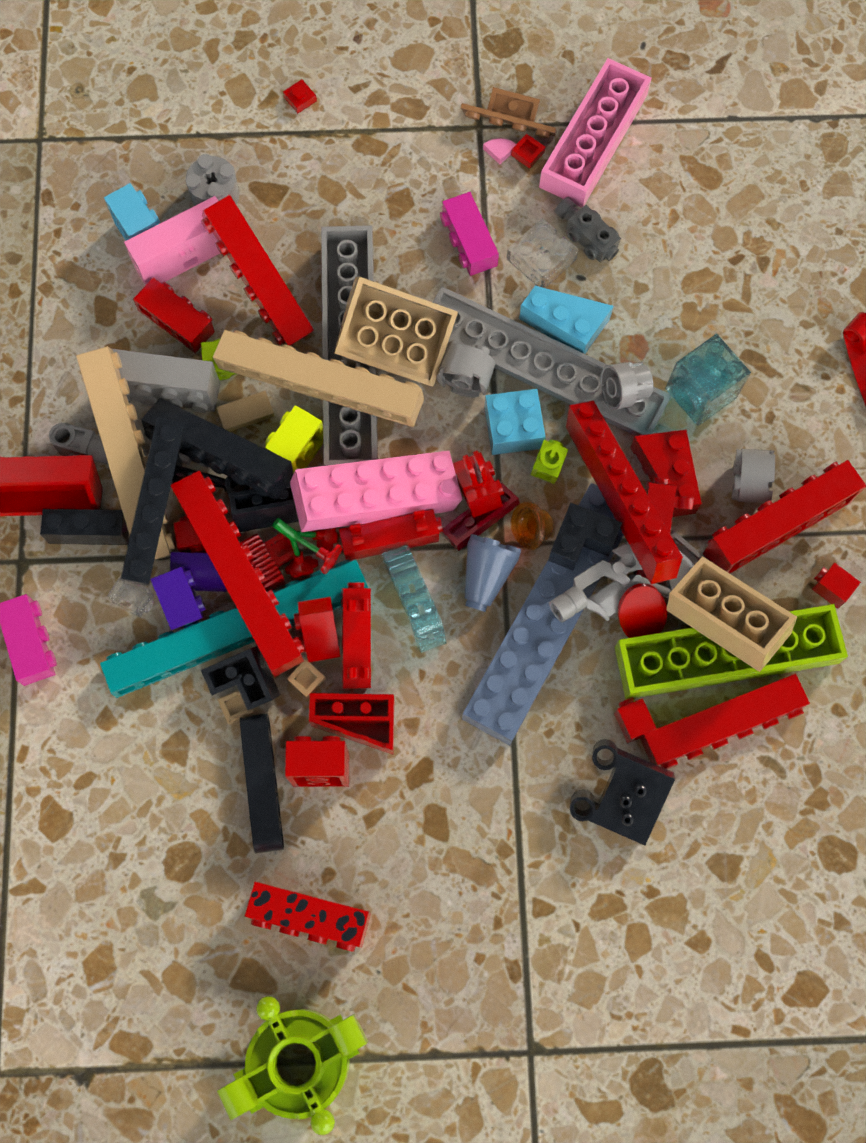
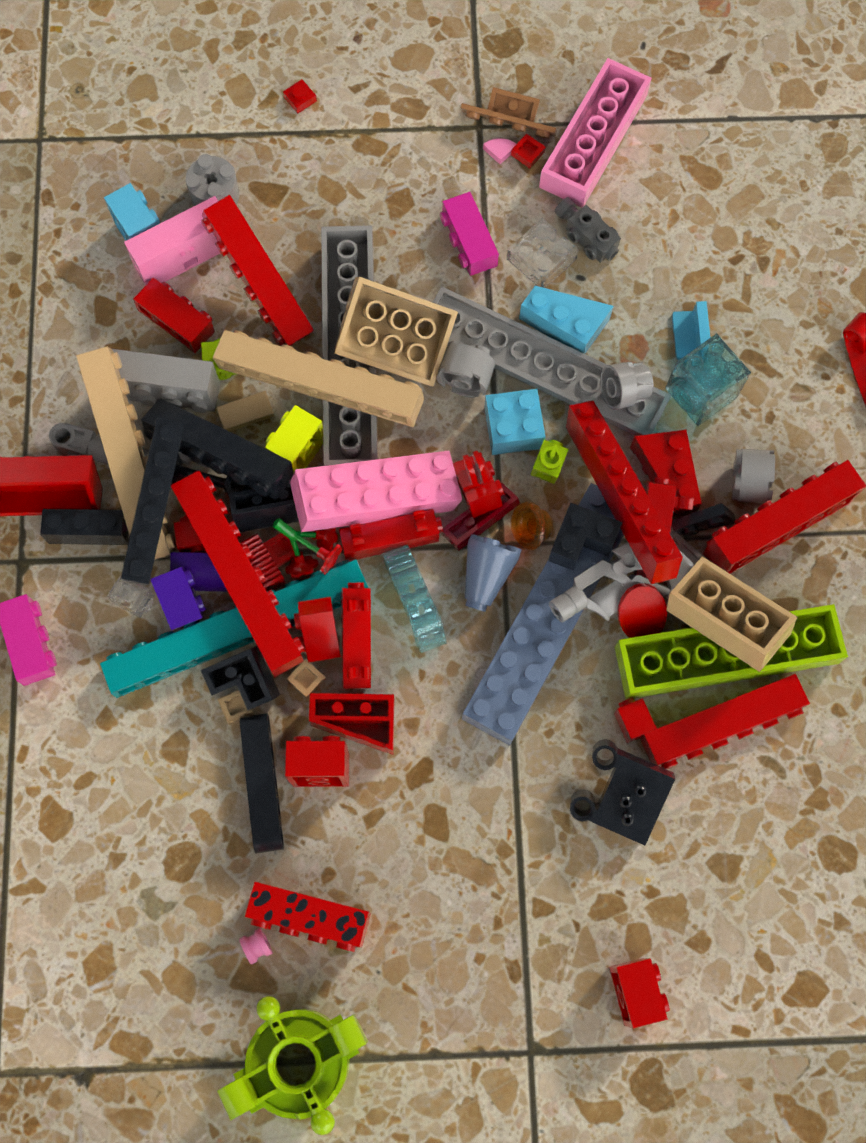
(255, 946): none -> bright pink wheel
(639, 992): none -> red brick
(690, 329): none -> medium azure panel
(704, 519): none -> black wing
(835, 584): red brick -> none

